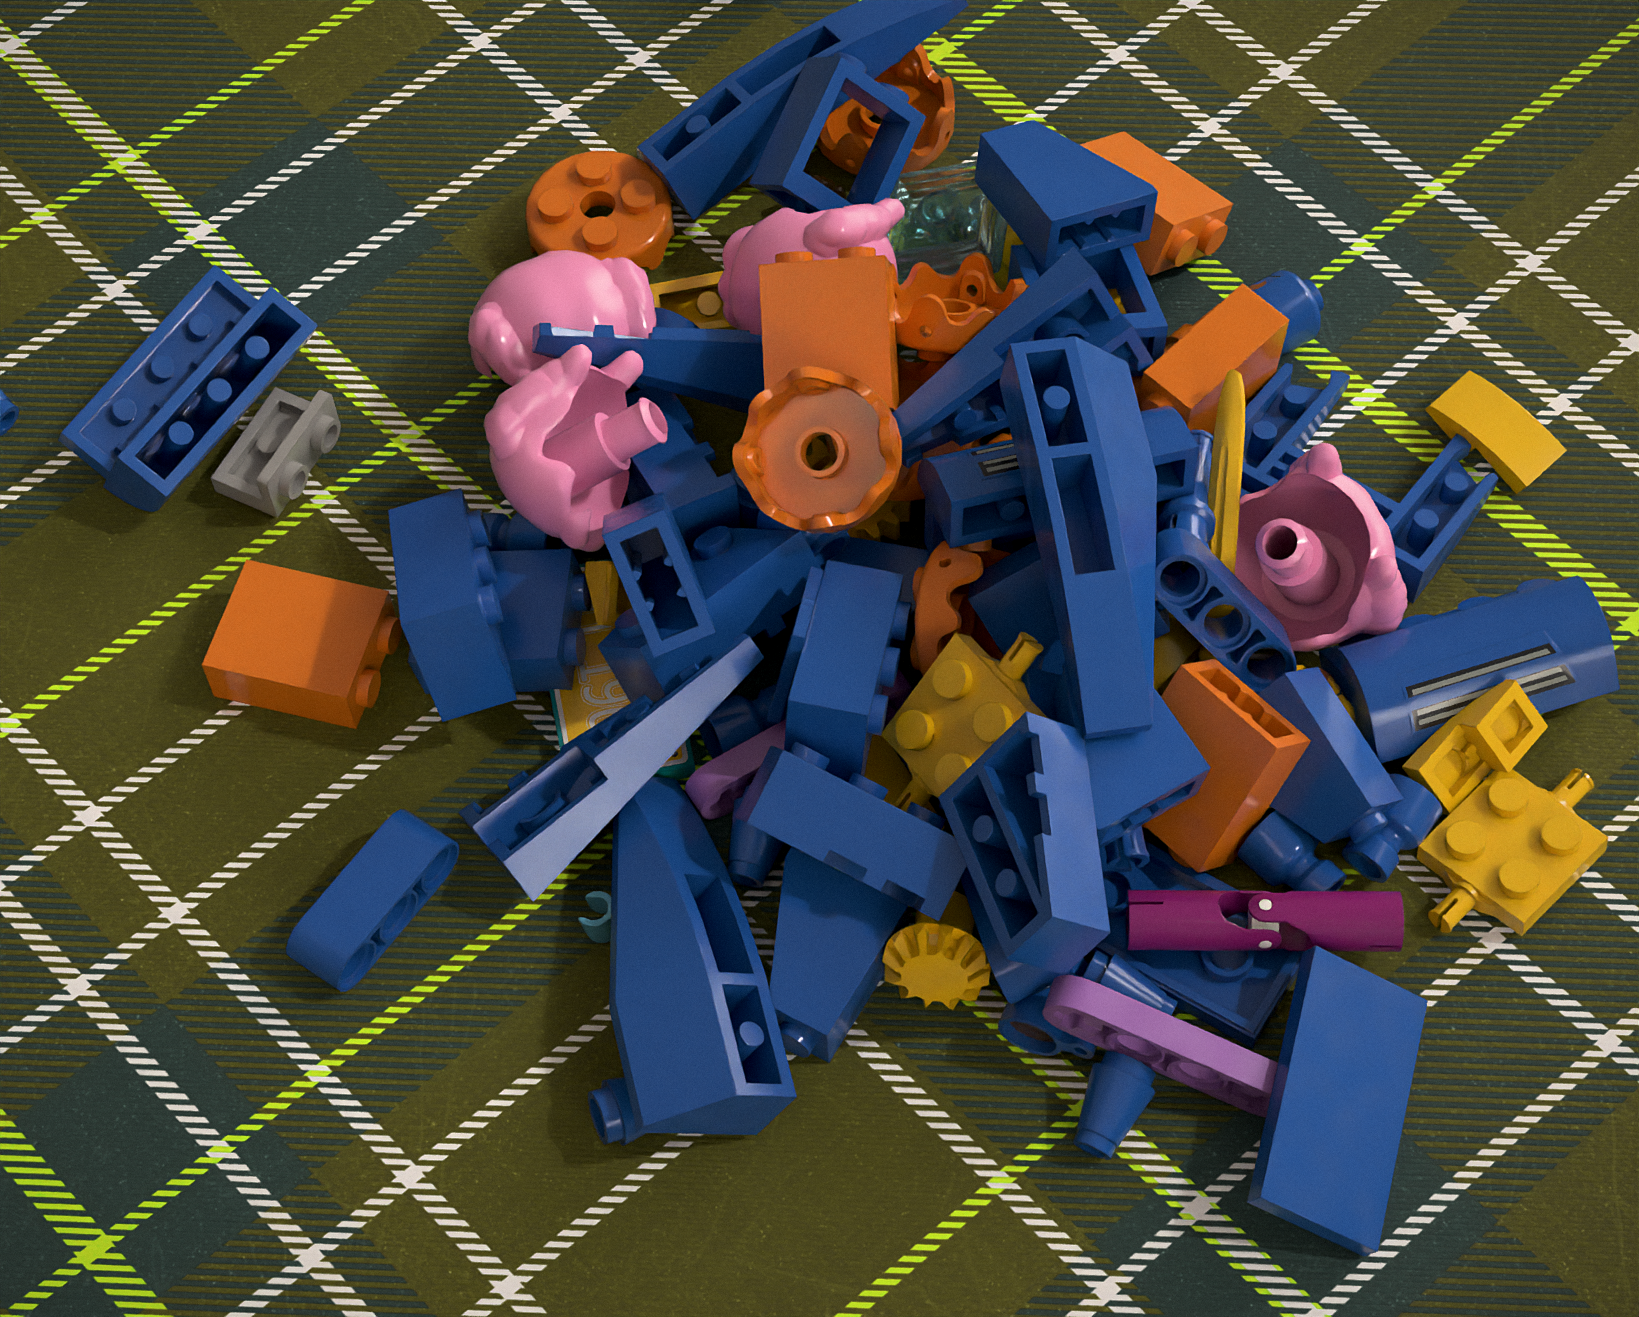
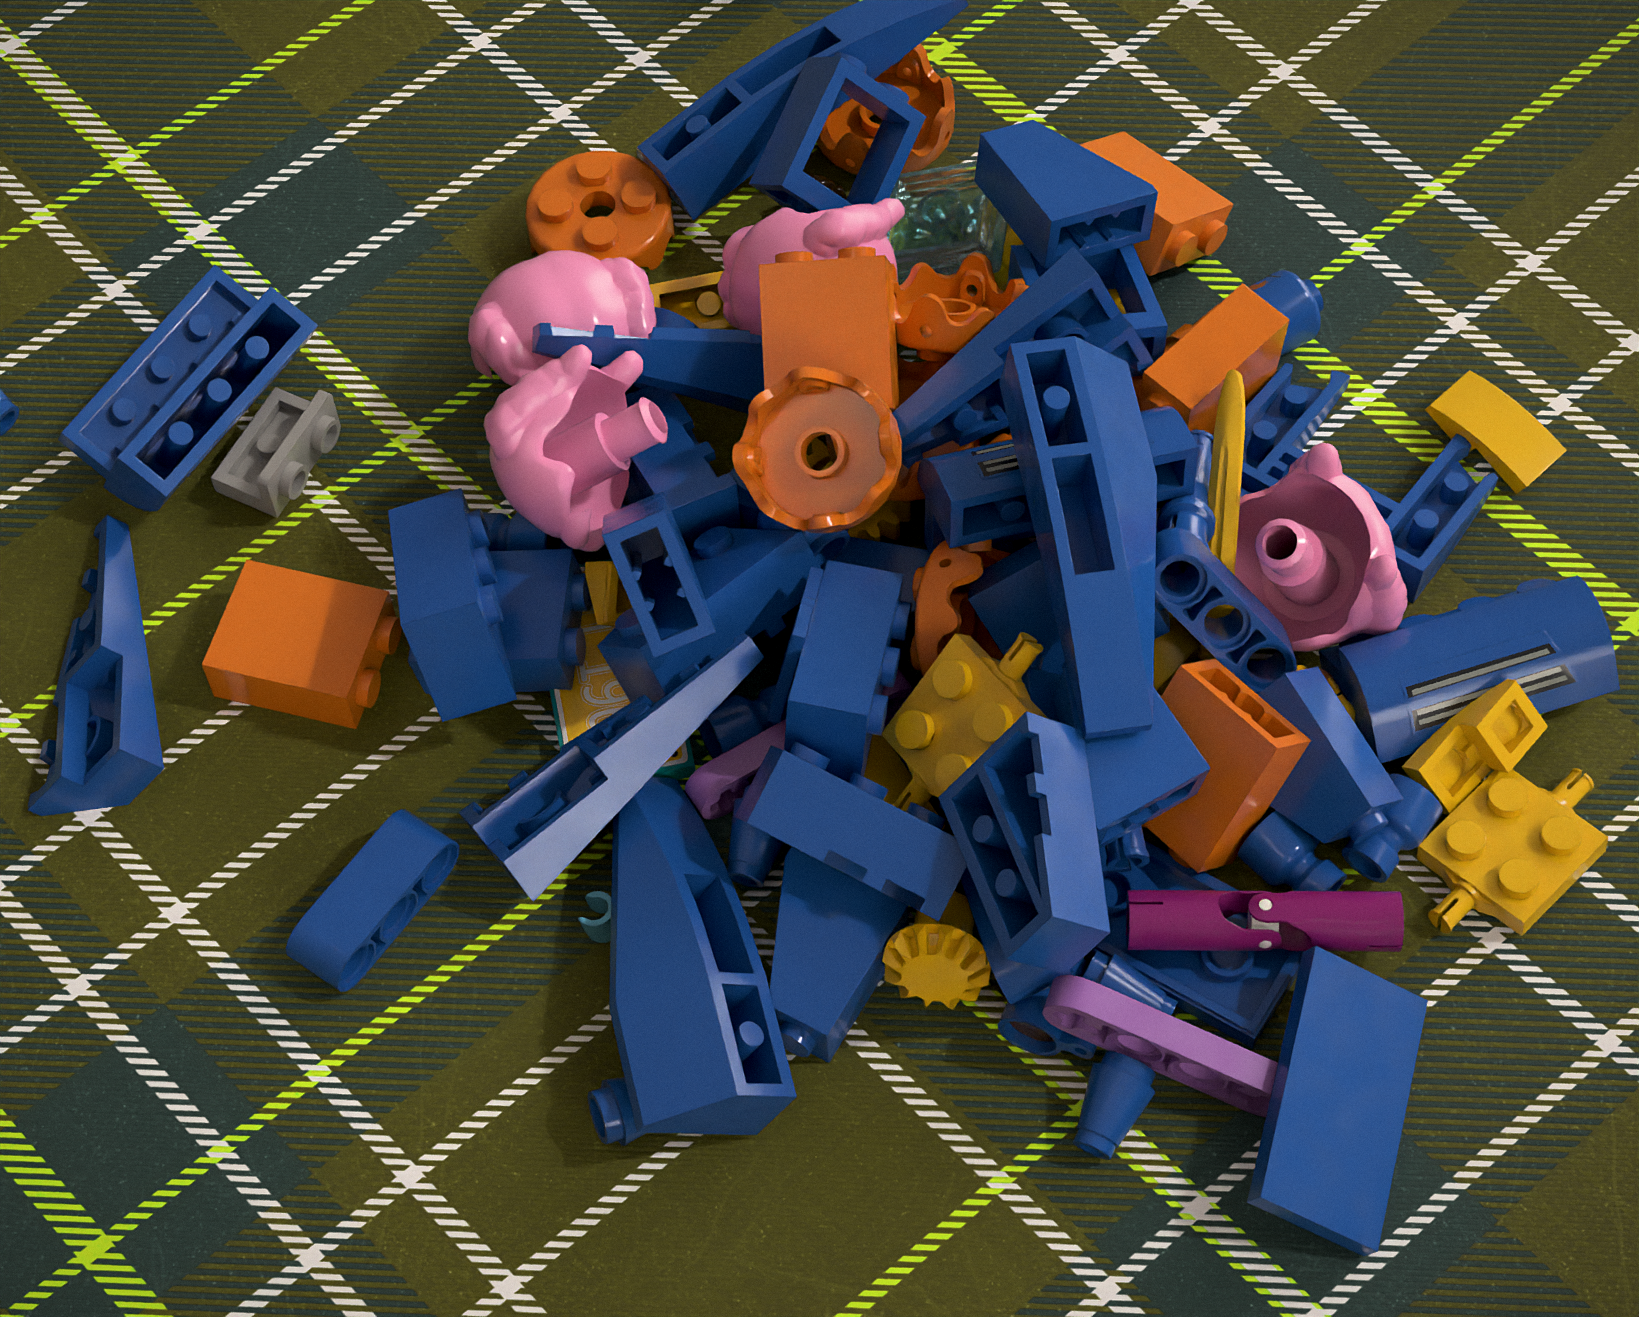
(104, 694): none -> blue wedge

